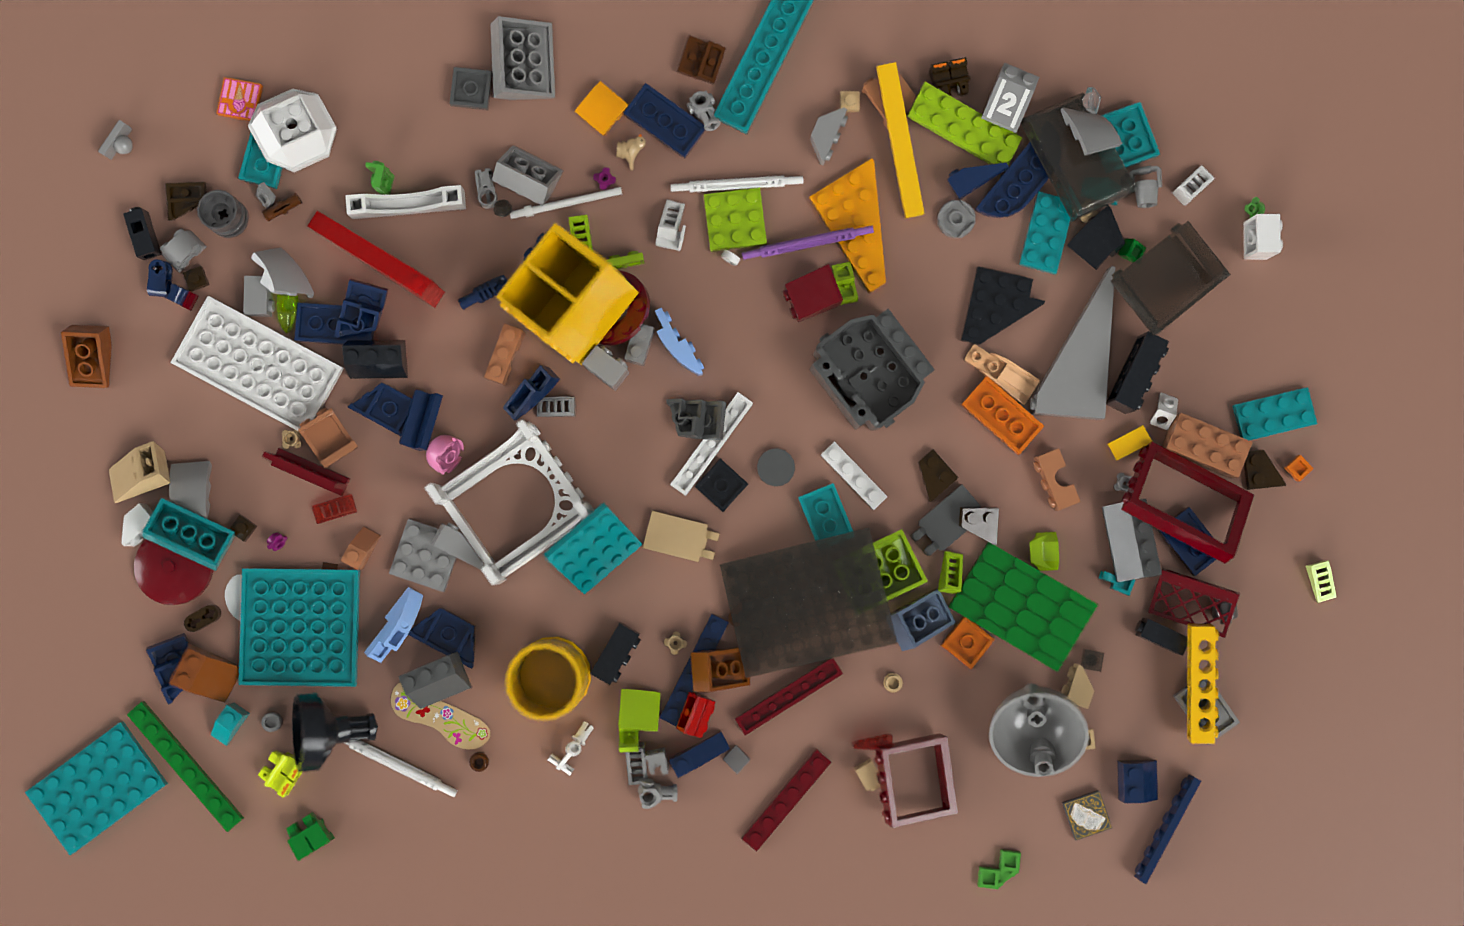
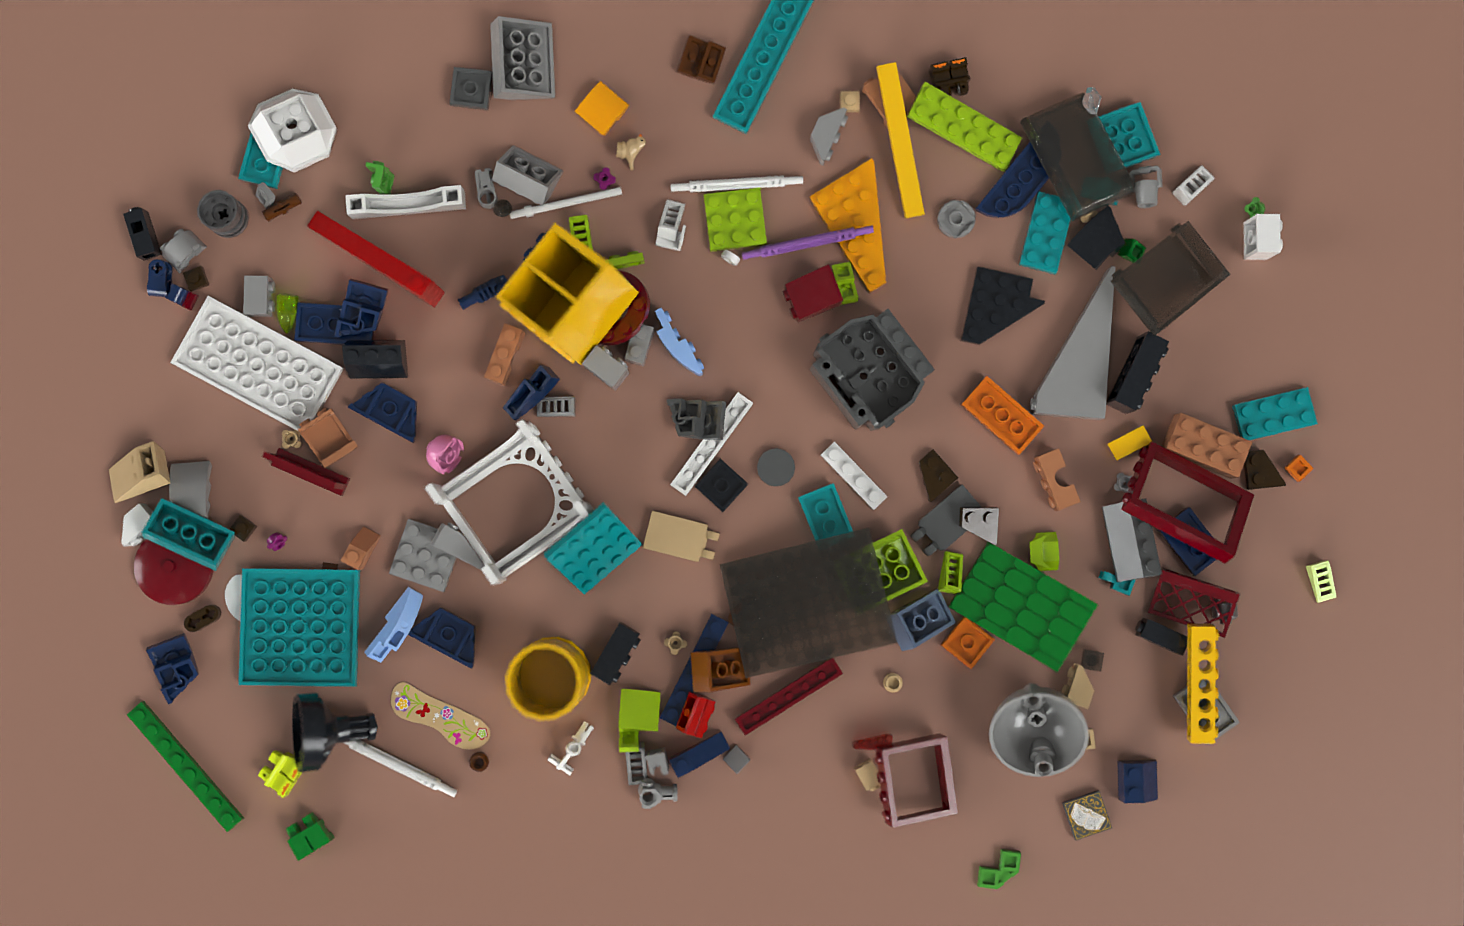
(87, 355): dark orange slope -> none
(96, 788): teal plate -> none
(117, 141): light grey tile -> none
(183, 198): dark brown wing -> none
(205, 674): dark orange slope -> none
(229, 723): teal slope -> none
(239, 99): tile -> none
(272, 721): light grey tile -> none
(282, 273): light grey slope -> none
(346, 507): clear red slope -> none
(420, 420): dark blue panel -> none
(435, 681): dark grey slope -> none
(665, 120): dark blue plate -> none
(704, 111): light grey connector -> none
(786, 800): dark red plate -> none
(971, 178): dark blue slope -> none
(1004, 373): light nougat piece -> none
(1010, 97): light grey slope -> none
(1091, 130): light grey slope -> none
(1166, 407): white bracket -> none
(1170, 822): dark blue plate -> none

